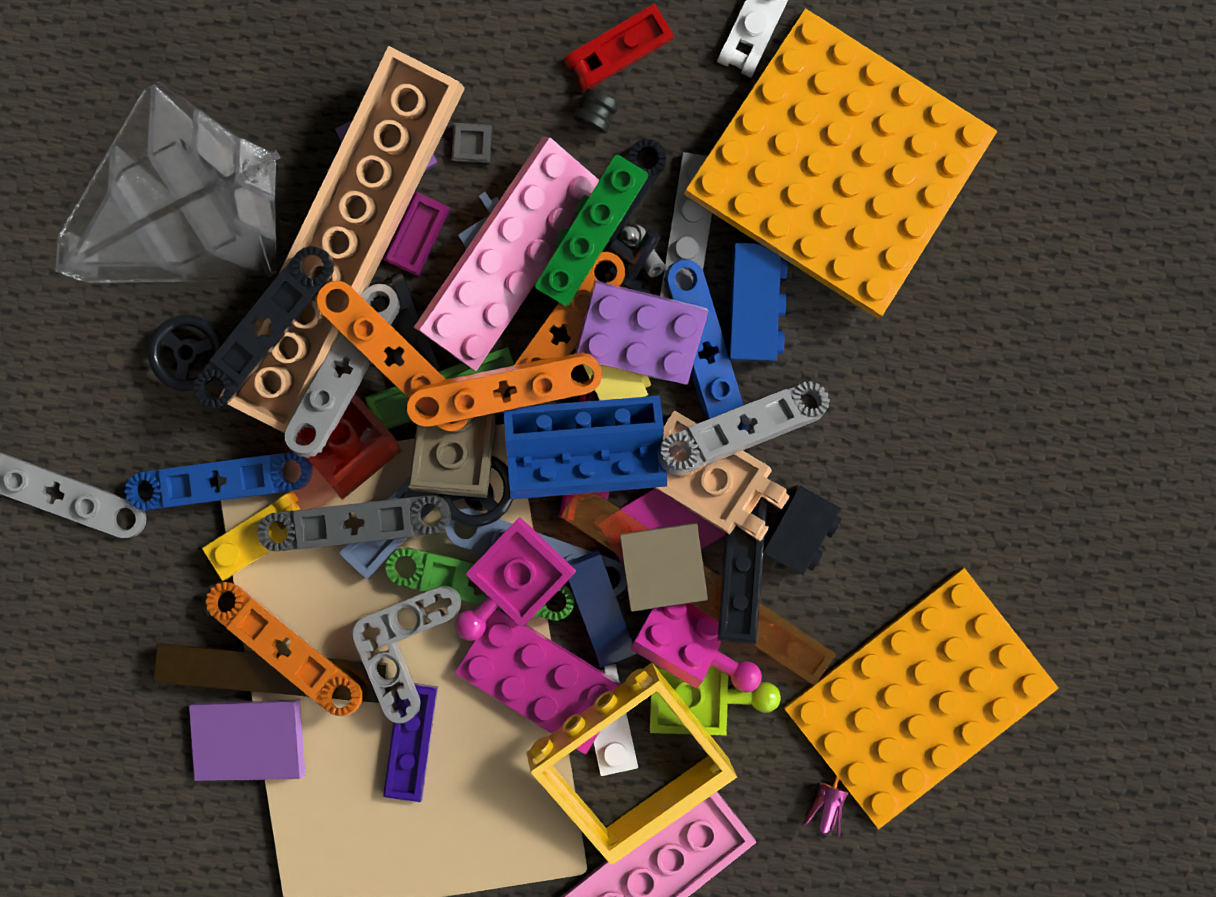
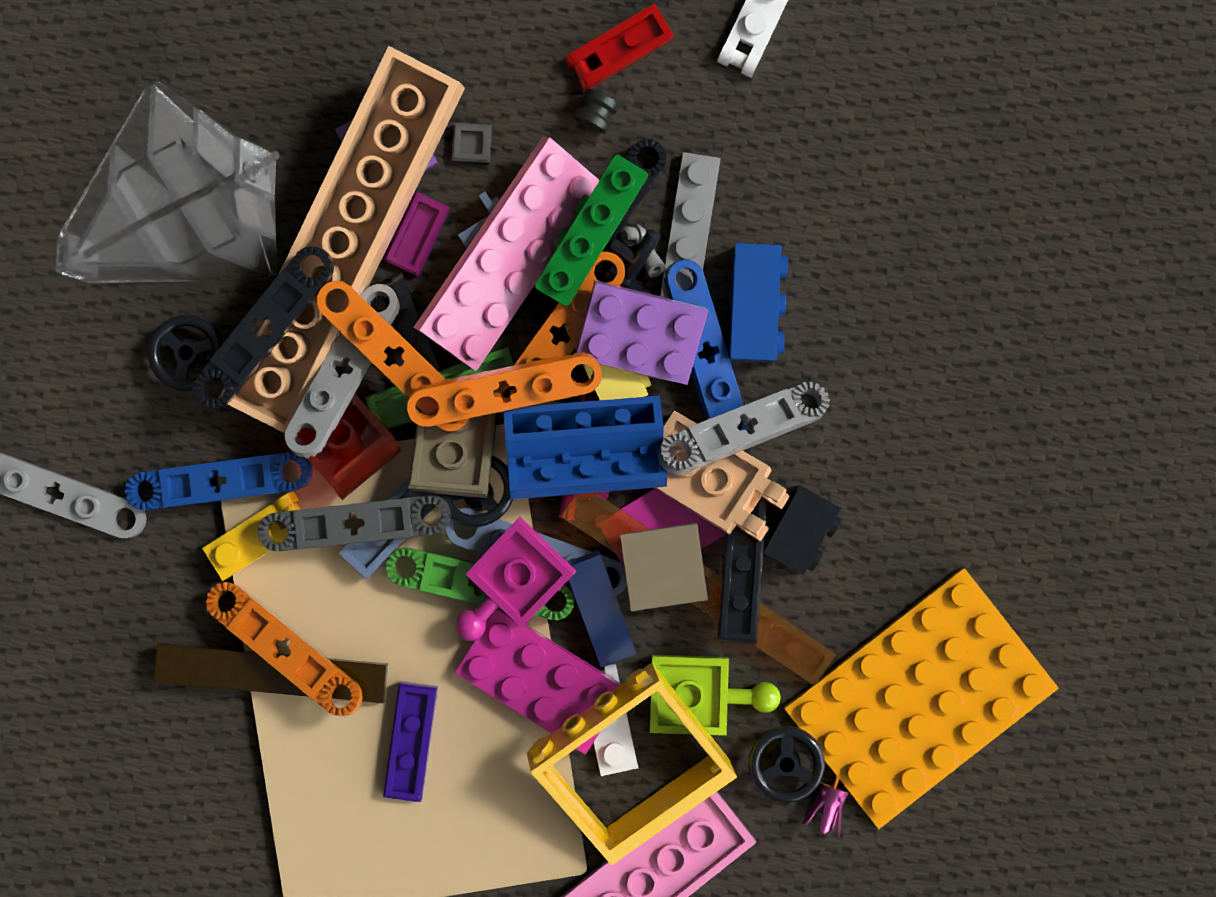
(247, 740): medium lavender tile -> none
(392, 633): light grey beam -> none
(686, 644): dark pink plate -> none
(761, 778): none -> black piece
(841, 163): light orange plate -> none

